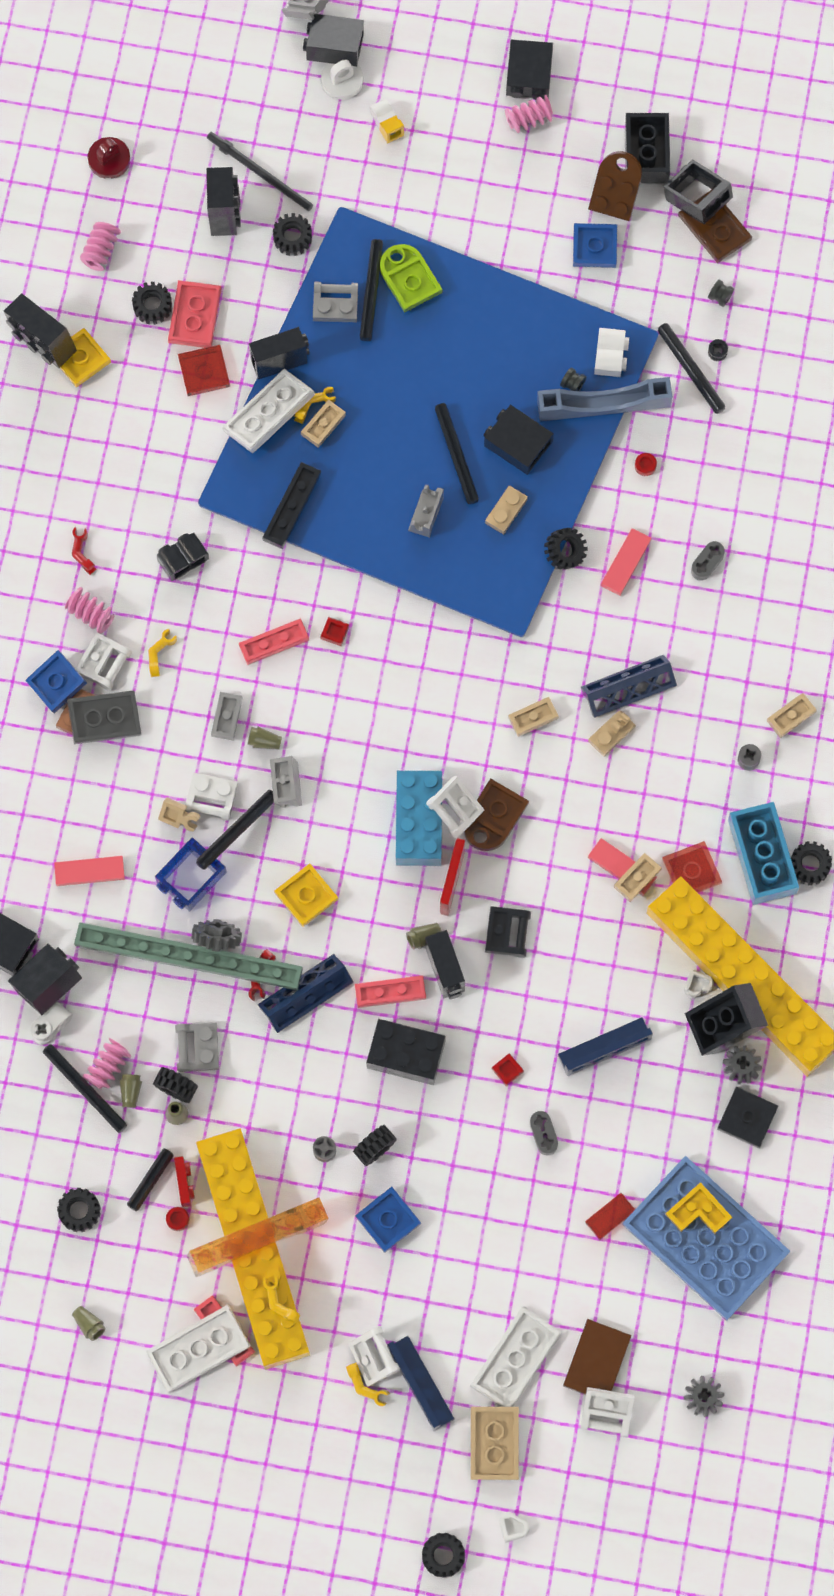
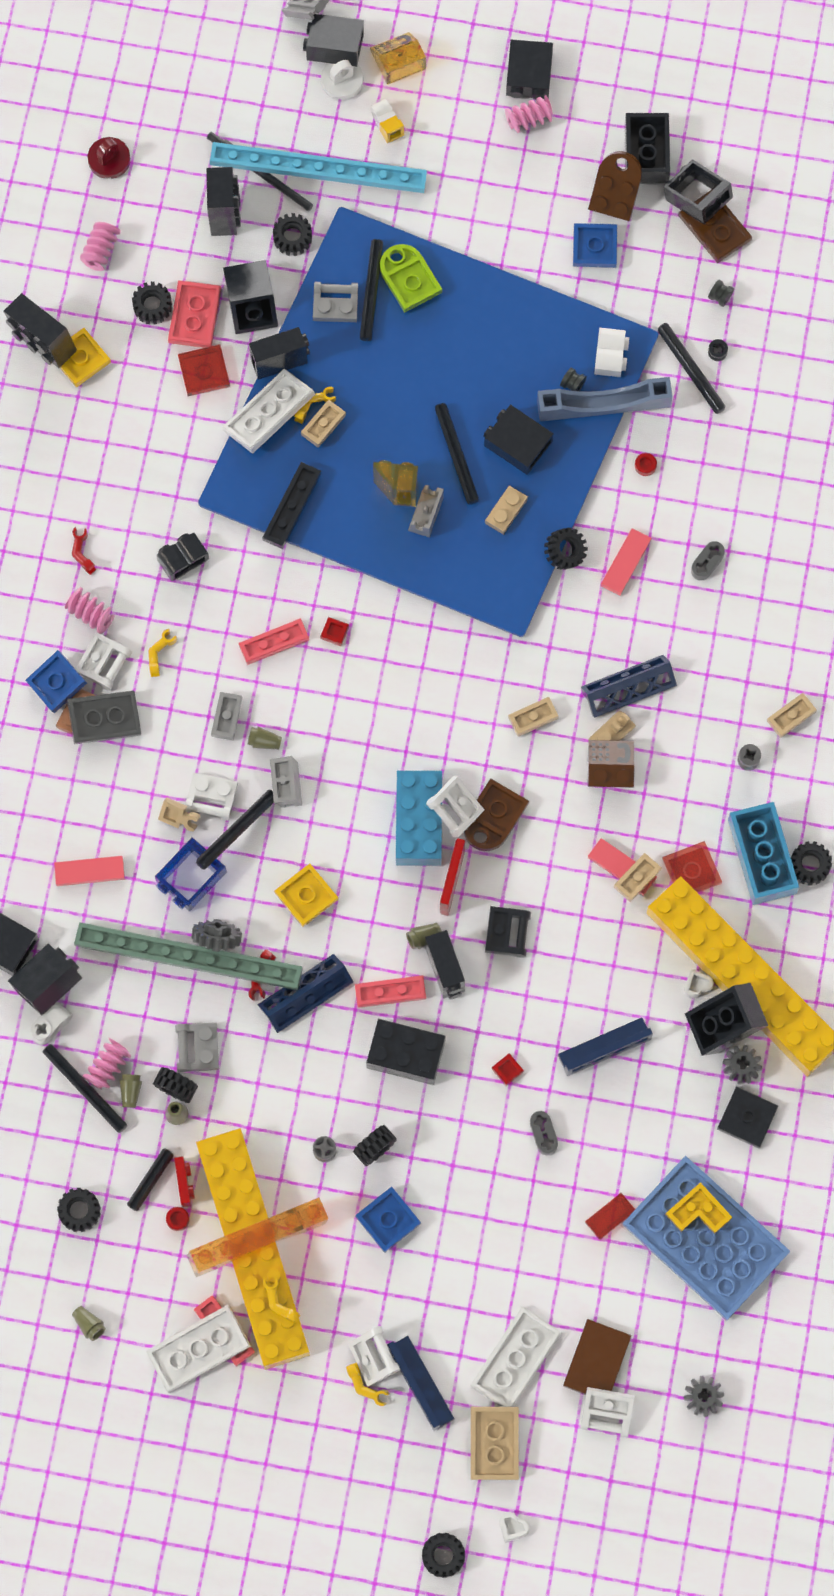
(250, 297): none -> black slope
(318, 167): none -> medium azure plate
(397, 481): none -> clear yellow slope
(399, 57): none -> clear yellow slope
(610, 763): none -> reddish brown slope

